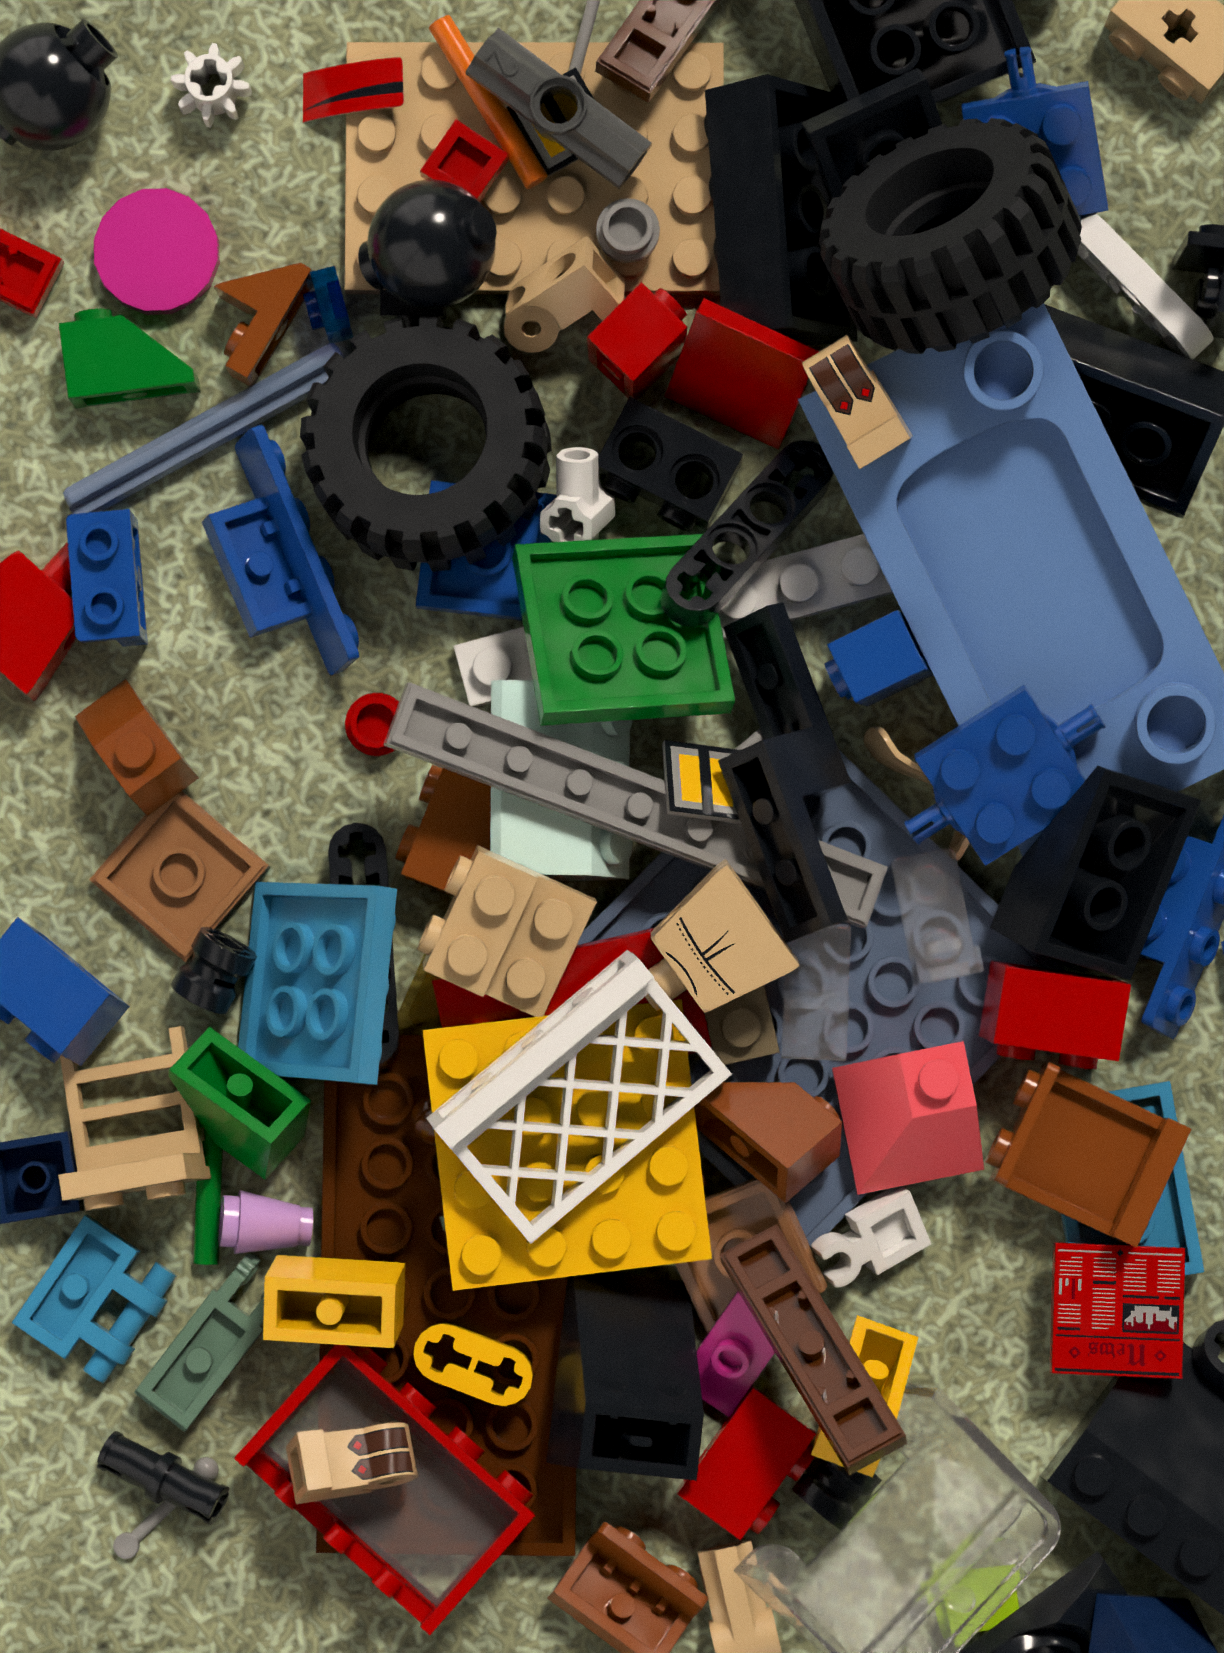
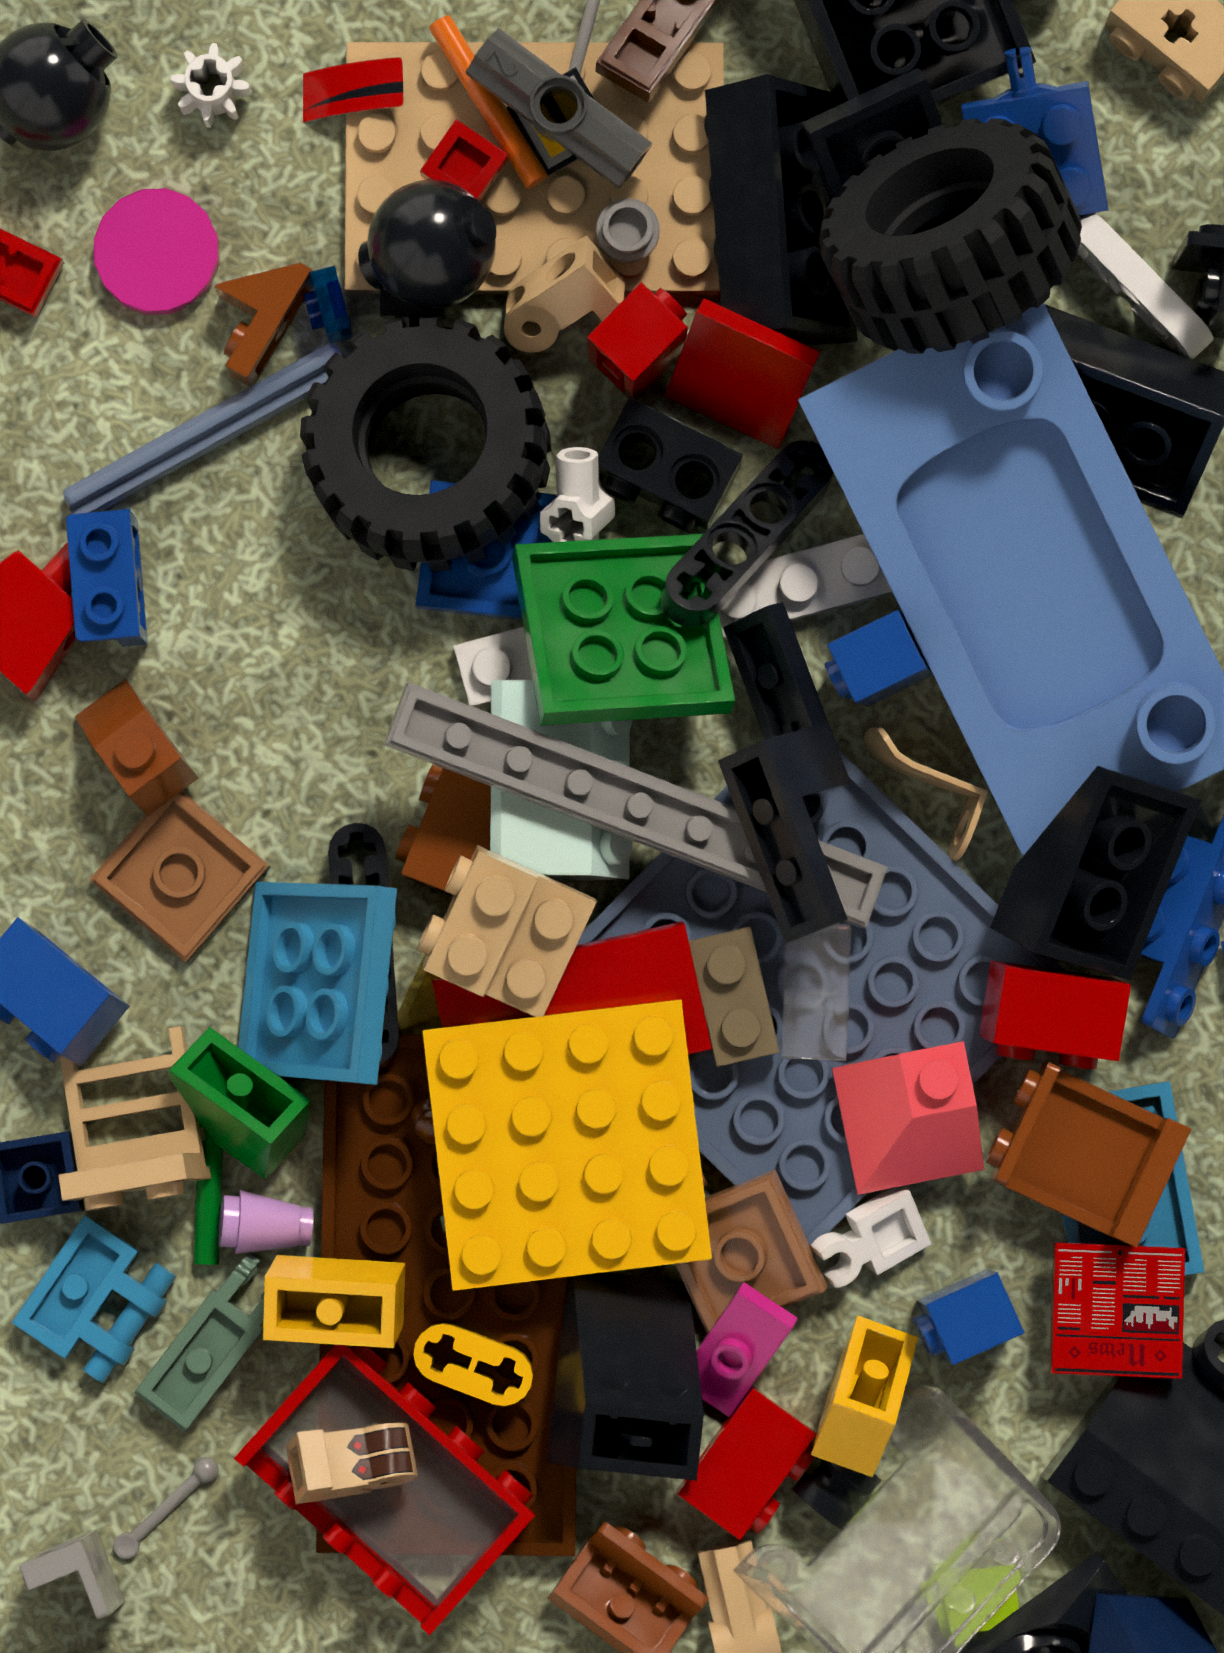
(81, 1555): none -> light grey panel
(118, 362): green slope -> none
(163, 1477): black pin -> none
(213, 970): black wheel -> none
(272, 558): blue bracket -> none
(369, 723): red plate -> none
(541, 1054): white fence -> none
(696, 782): piece -> none
(718, 943): tan torso -> none
(772, 1131): dark orange slope -> none
(813, 1349): reddish brown plate -> none
(856, 401): tan leg -> none
(935, 917): clear bracket -> none
(967, 1318): none -> blue brick
(1002, 774): blue plate -> none

